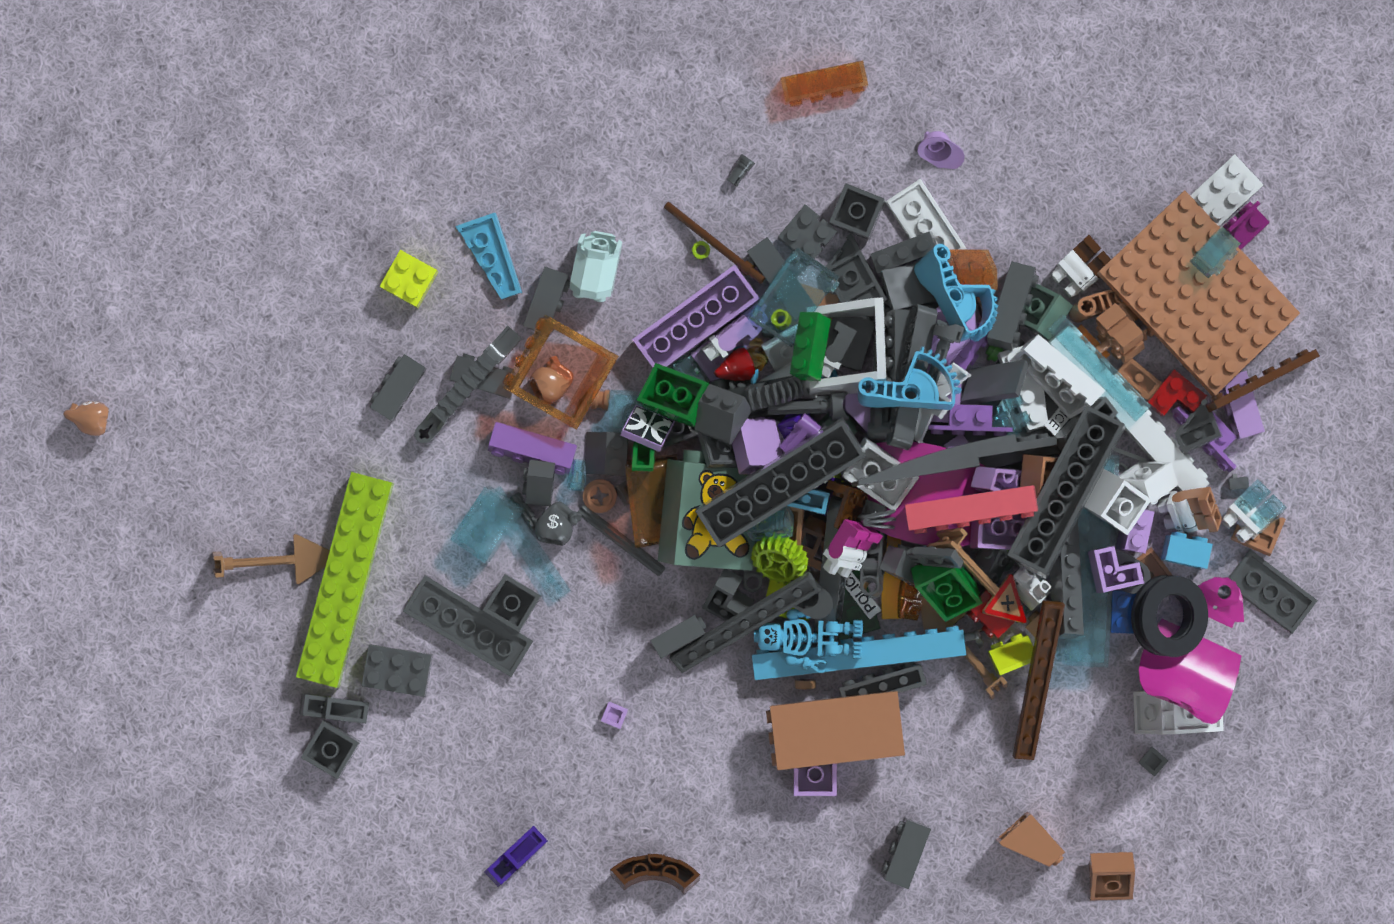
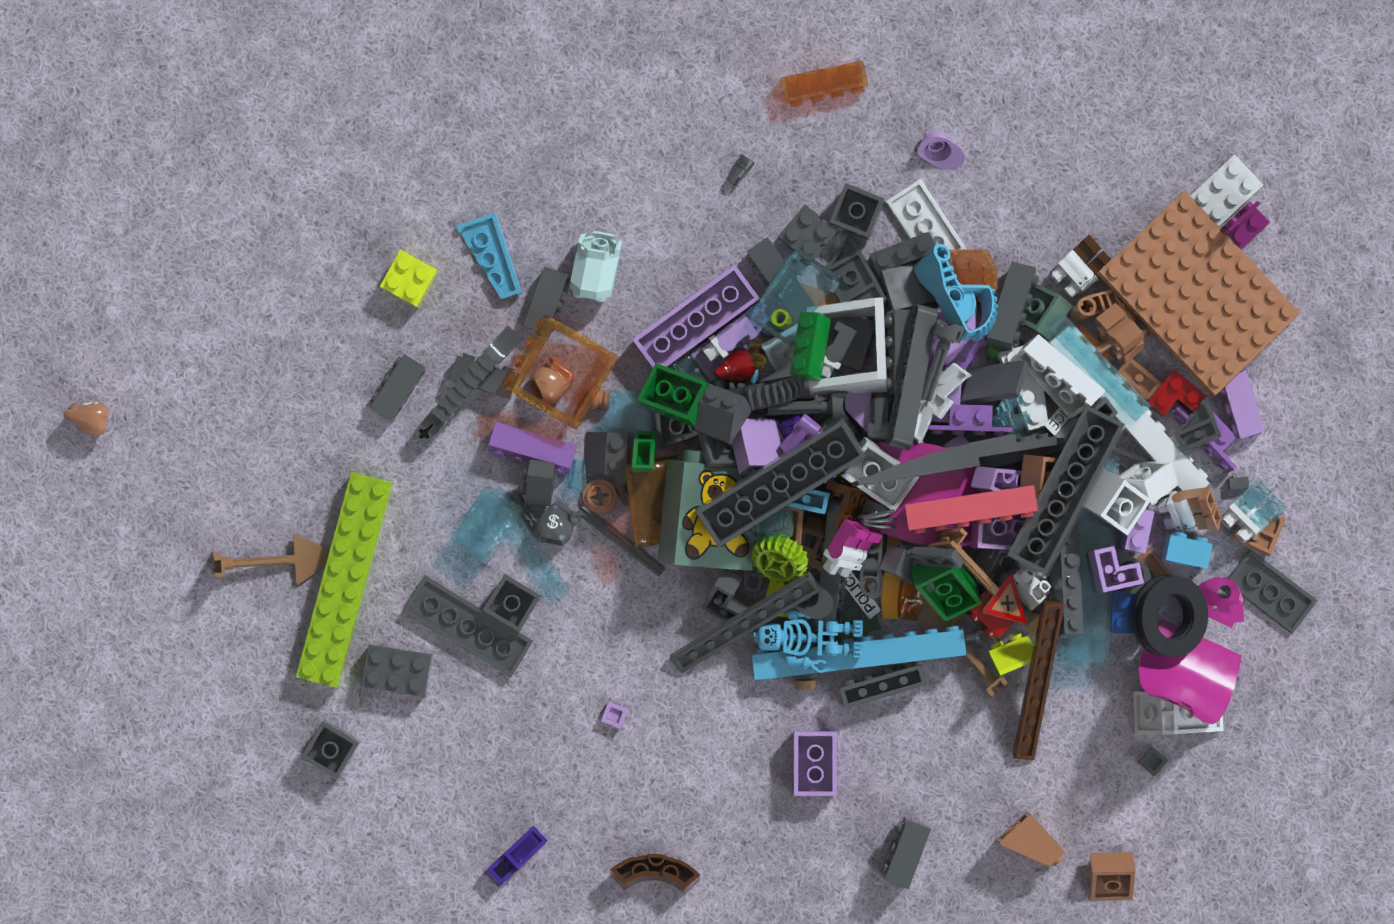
(333, 708): dark grey slope -> none
(647, 428): tile -> none
(679, 636): dark grey brick -> none
(696, 255): lime axle -> none
(745, 266): reddish brown bar -> none
(836, 730): nougat brick -> none
(922, 384): medium azure arm -> none
(1215, 252): clear light blue brick -> none
(1268, 375): reddish brown plate -> none

